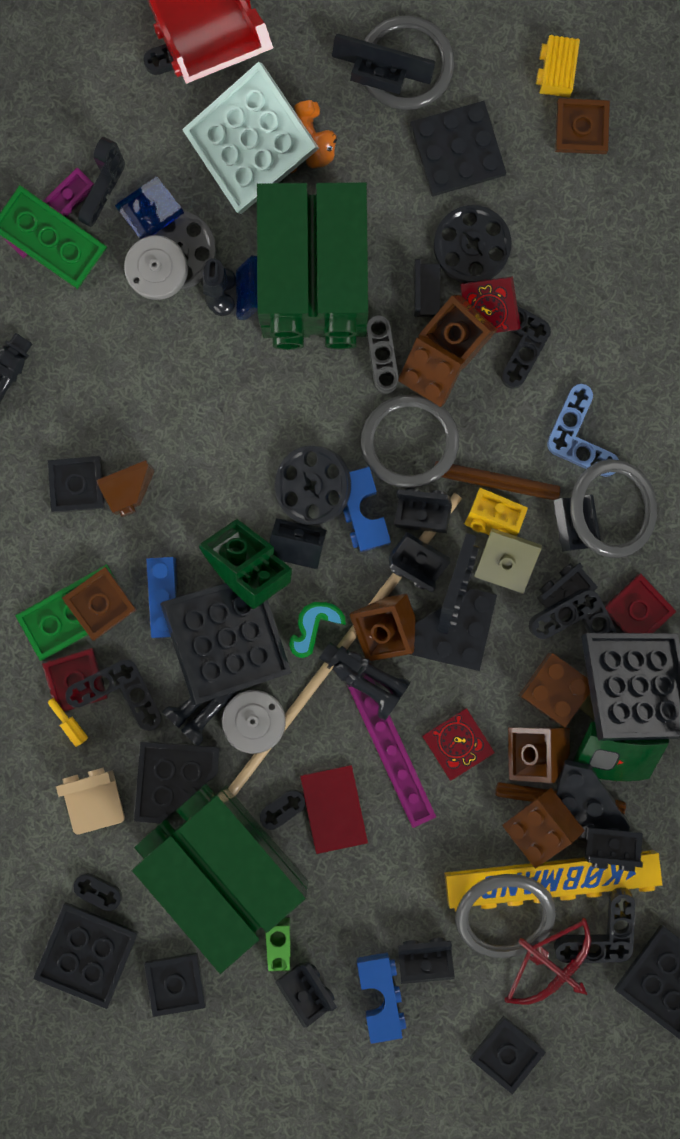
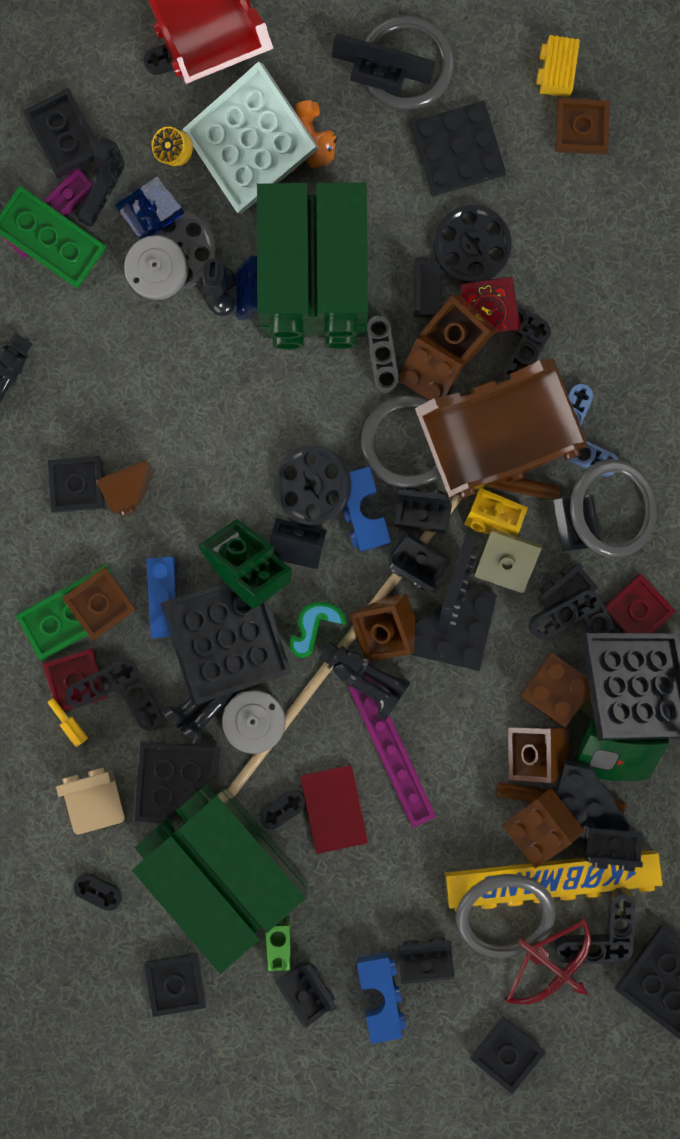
(62, 132): none -> black plate
(86, 955): black plate -> none
(173, 146): none -> yellow wheel
(458, 744): dark red tile -> none
(501, 429): none -> reddish brown panel

